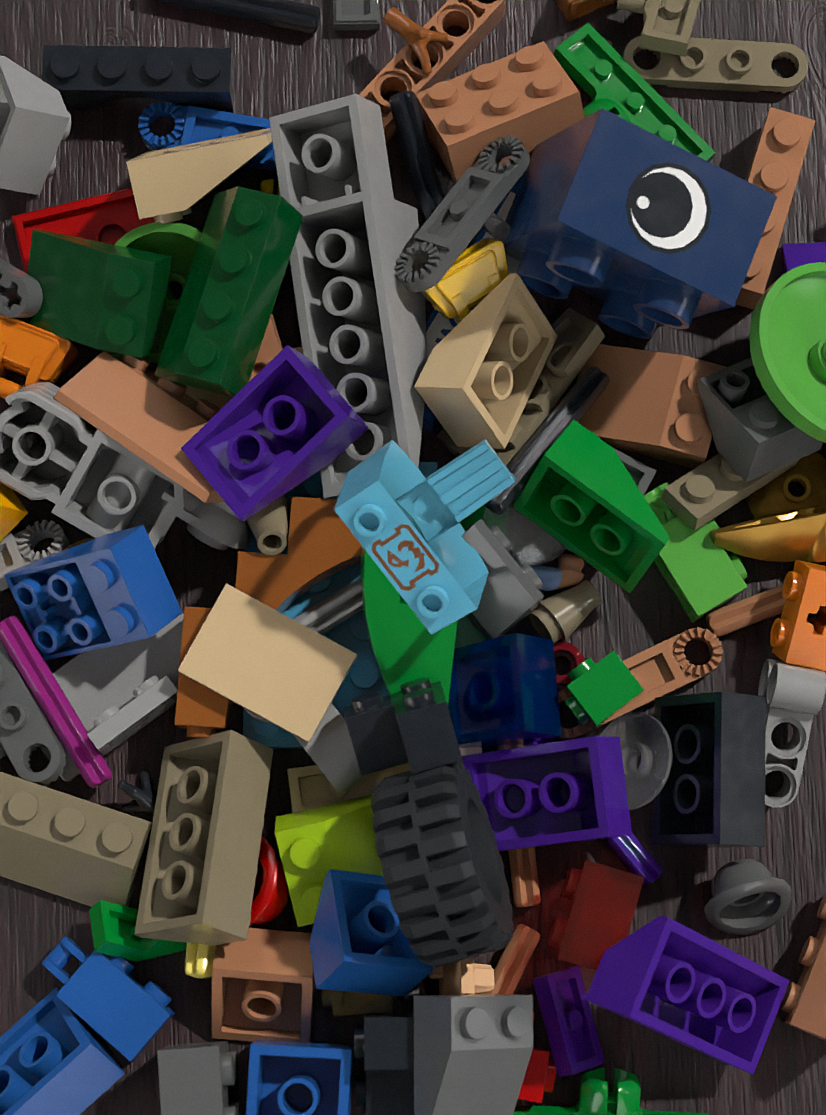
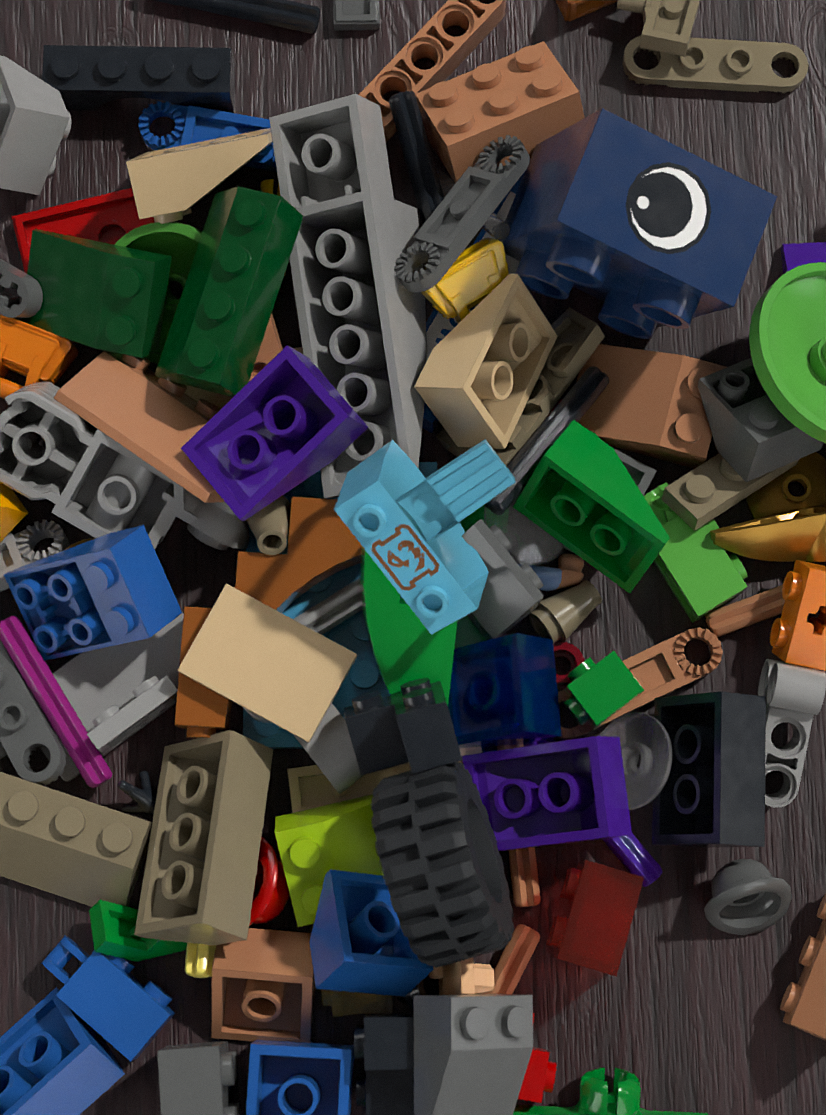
(415, 35): dark orange bar -> none
(568, 1021): dark purple plate -> none
(623, 91): green plate -> none
(690, 991): dark purple slope -> none
(776, 170): nougat brick -> none

